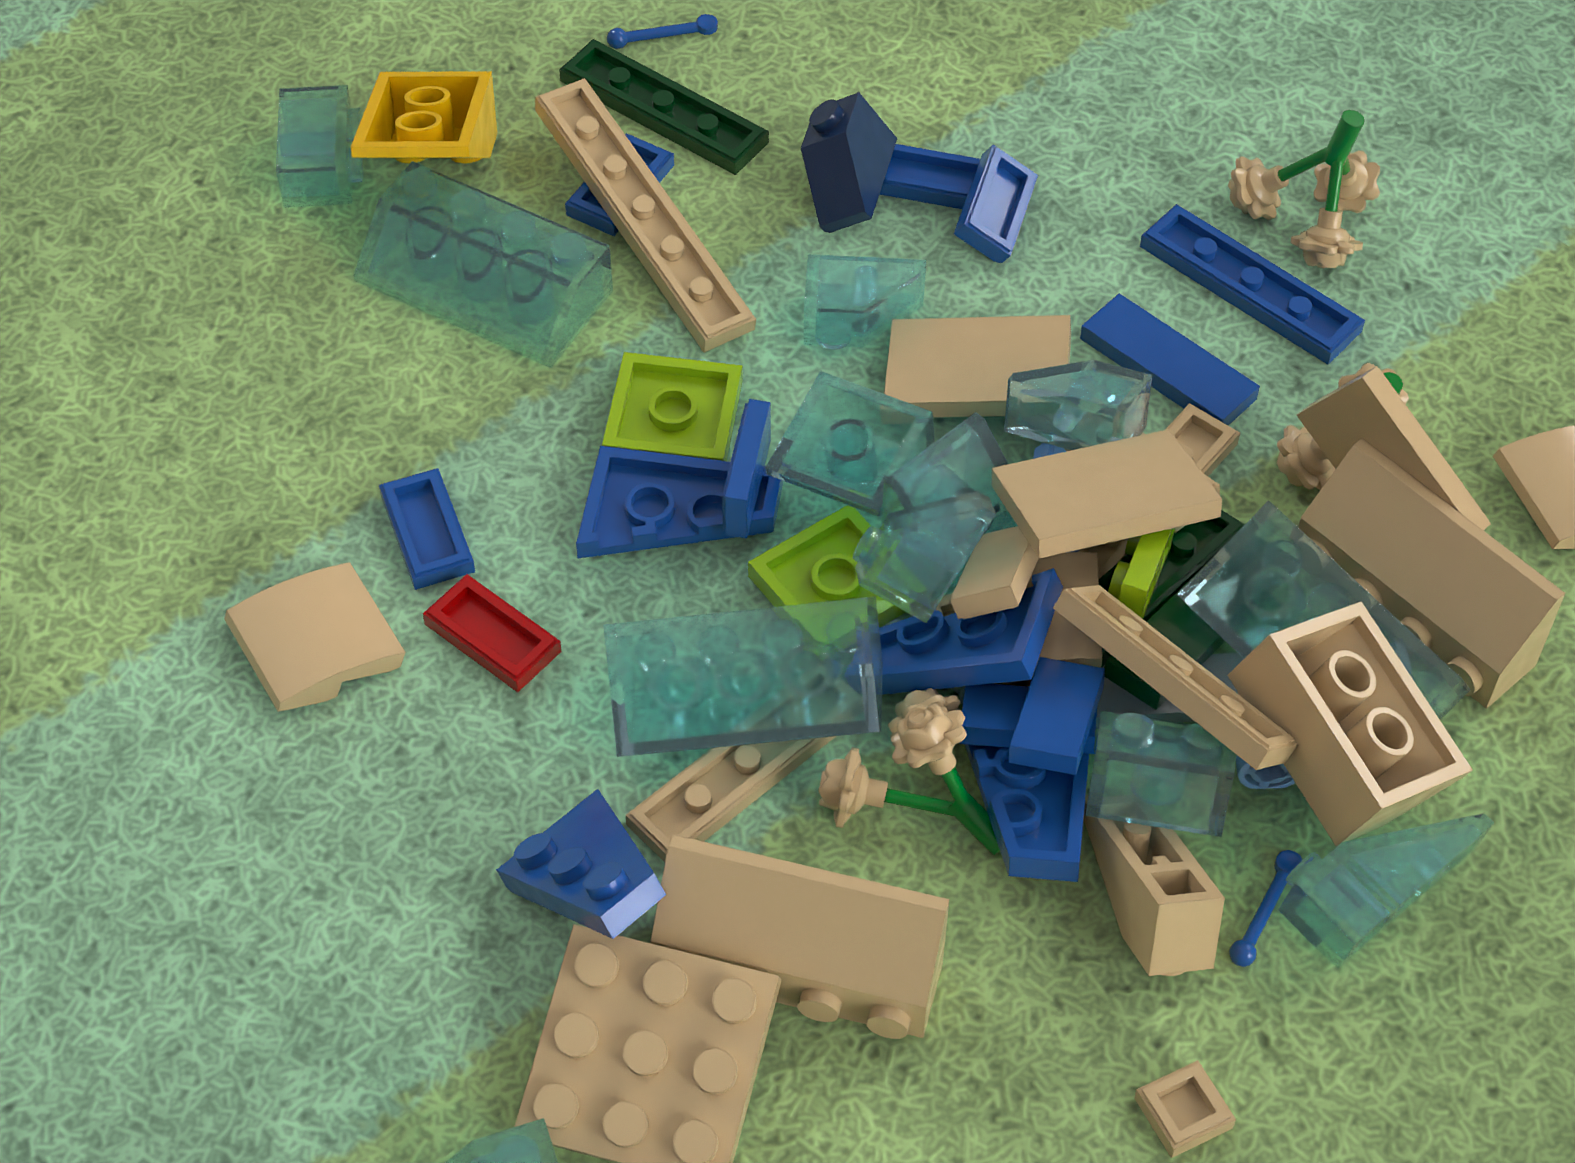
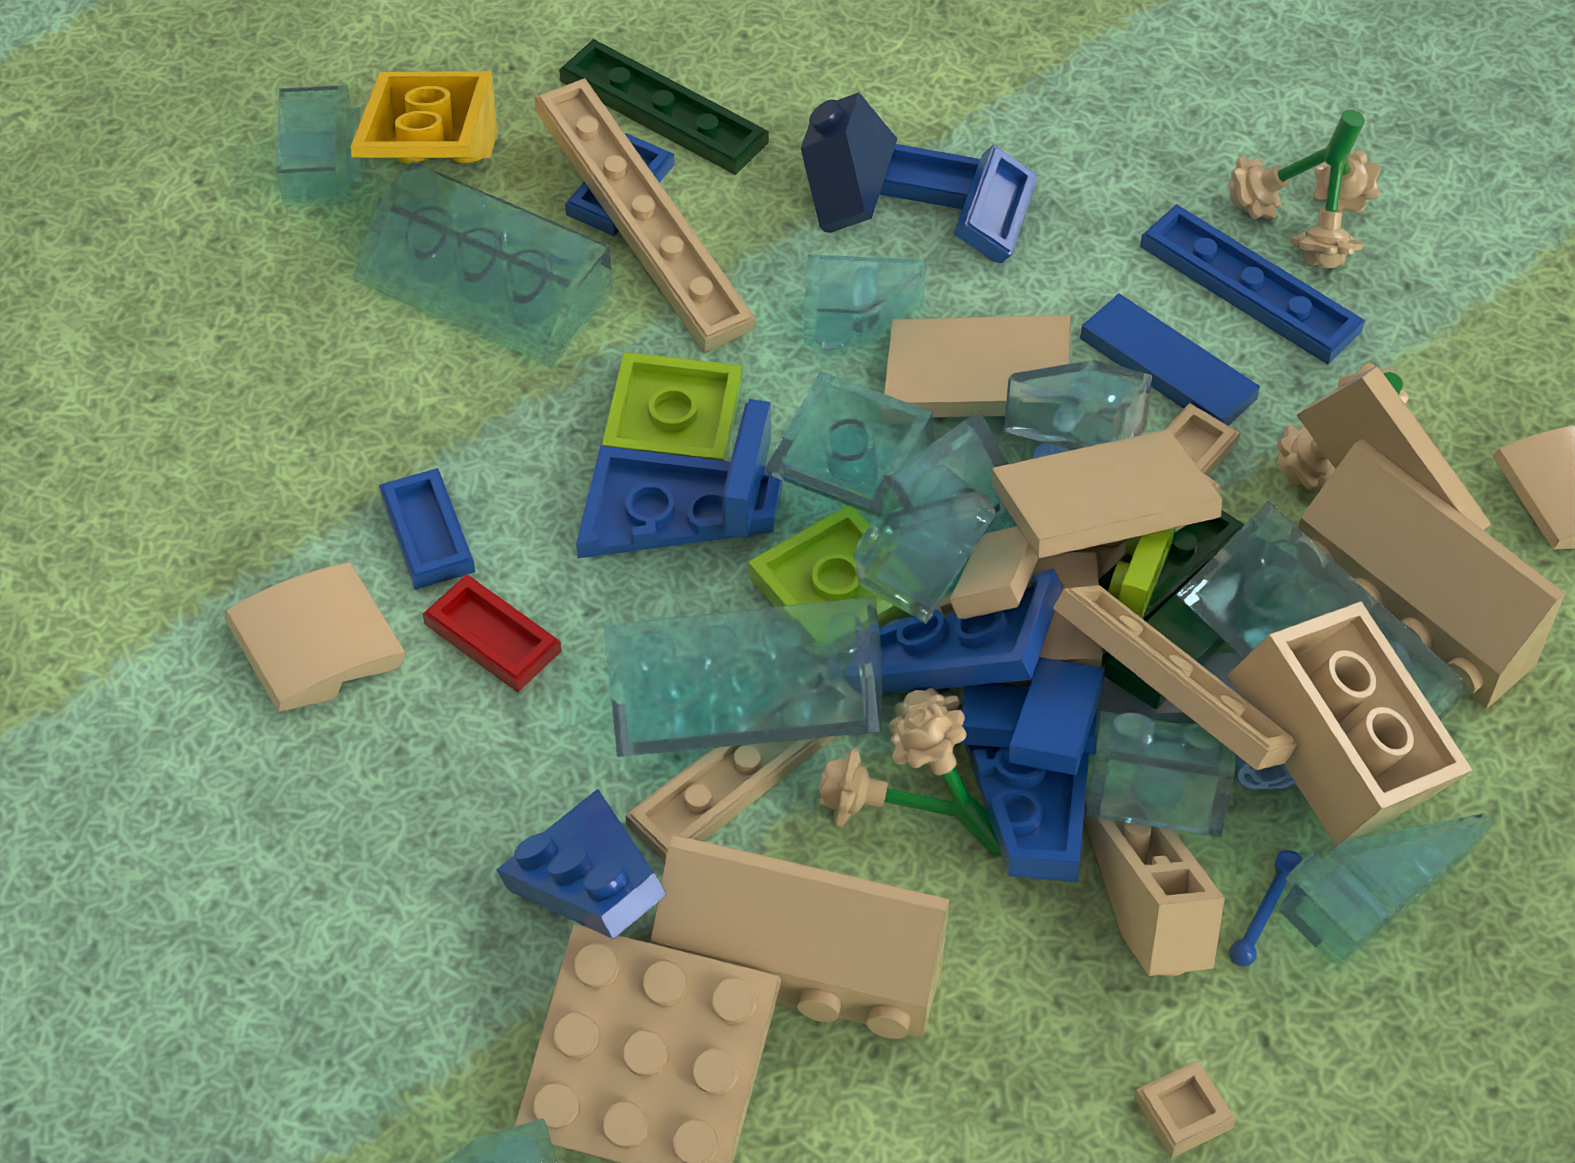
(705, 24): blue hinge -> none

